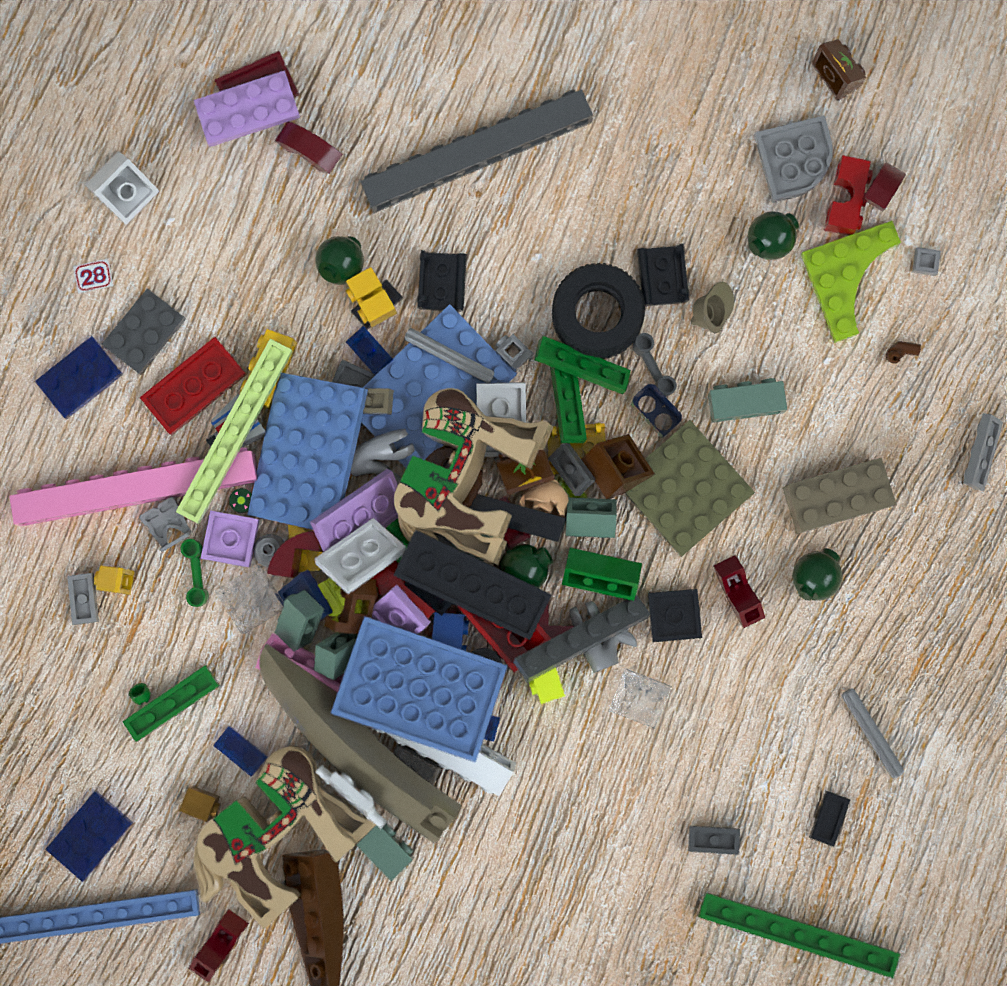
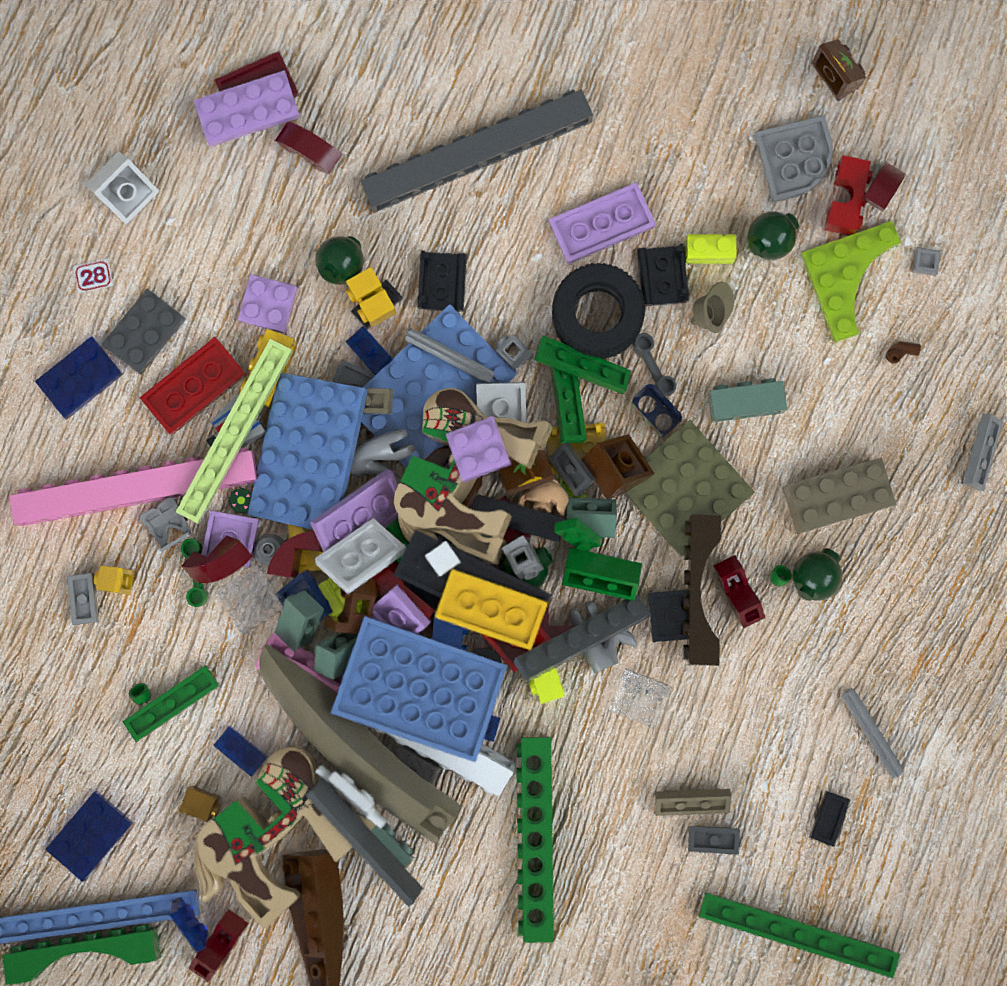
(133, 947): none -> green arch
(188, 924): none -> clear blue plate
(220, 563): none -> dark red brick
(267, 304): none -> lavender plate
(364, 842): none -> dark grey tile
(442, 558): none -> white tile
(478, 449): none -> lavender plate
(491, 609): none -> yellow plate
(528, 568): none -> light grey window
(542, 930): none -> green brick
(578, 534): none -> green plate
(602, 223): none -> lavender plate
(692, 802): none -> dark tan plate
(702, 643): none -> dark brown arch
(710, 249): none -> neon yellow brick
(780, 575): none -> green hinge

